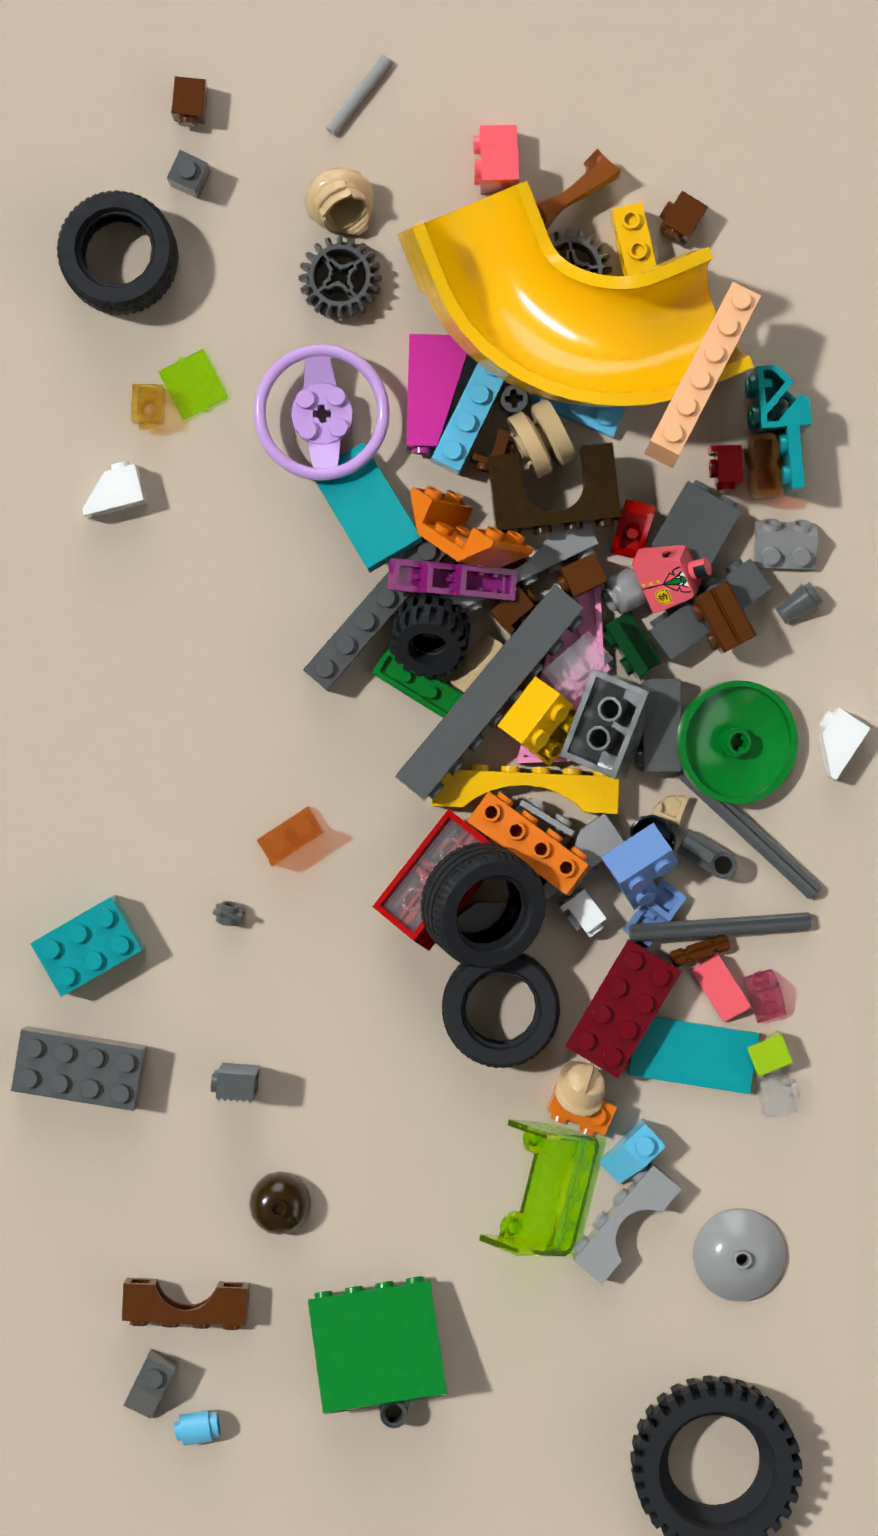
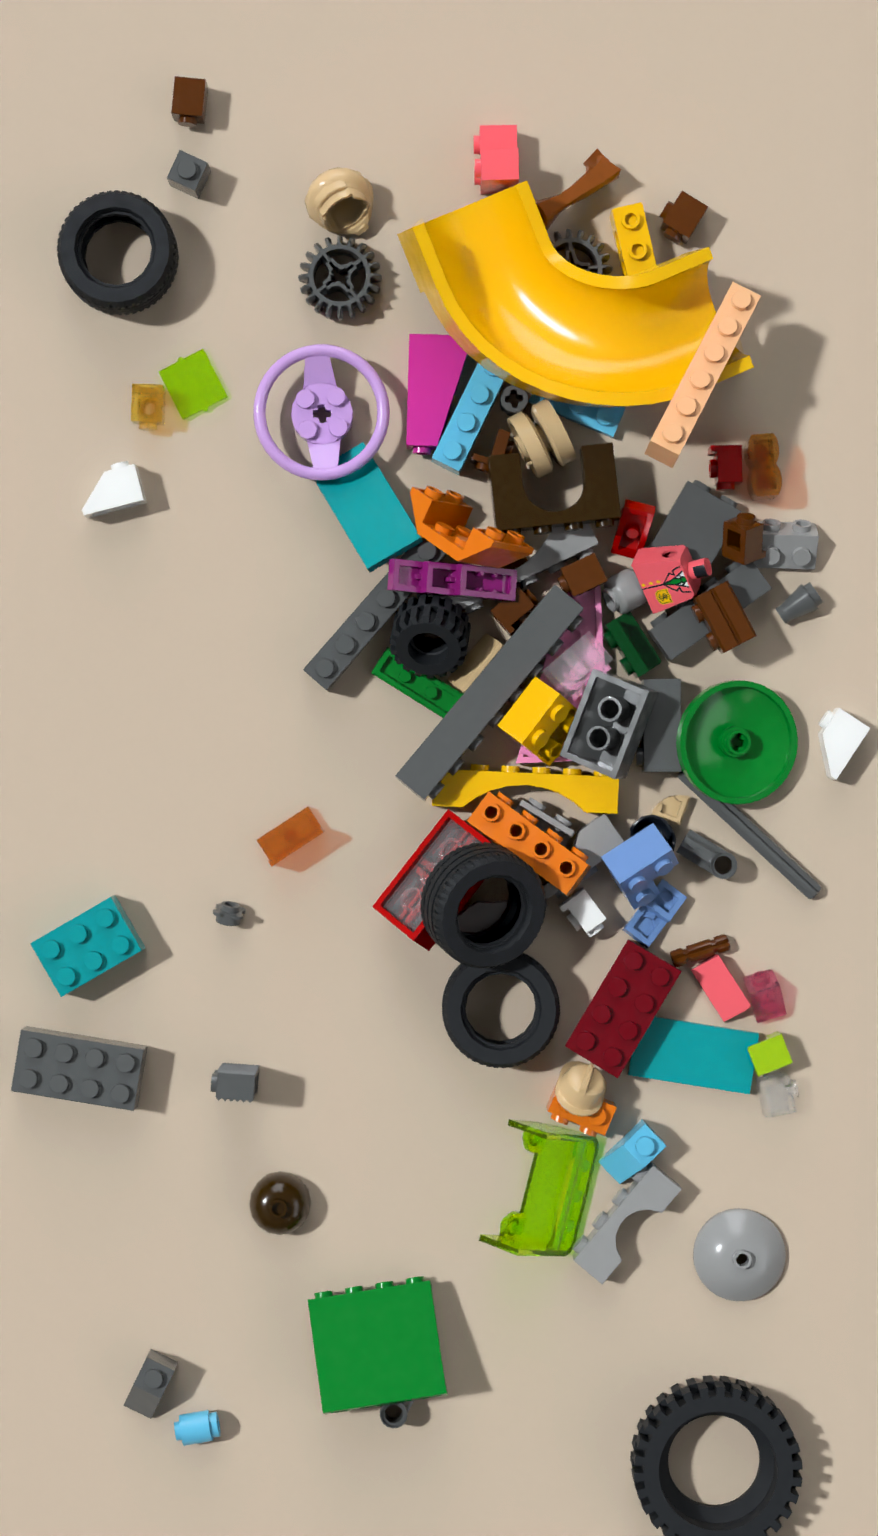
(147, 1303): reddish brown arch -> none
(358, 95): light grey bar -> none
(719, 926): dark grey axle -> none
(743, 539): none -> reddish brown brick
(766, 387): teal piece -> none

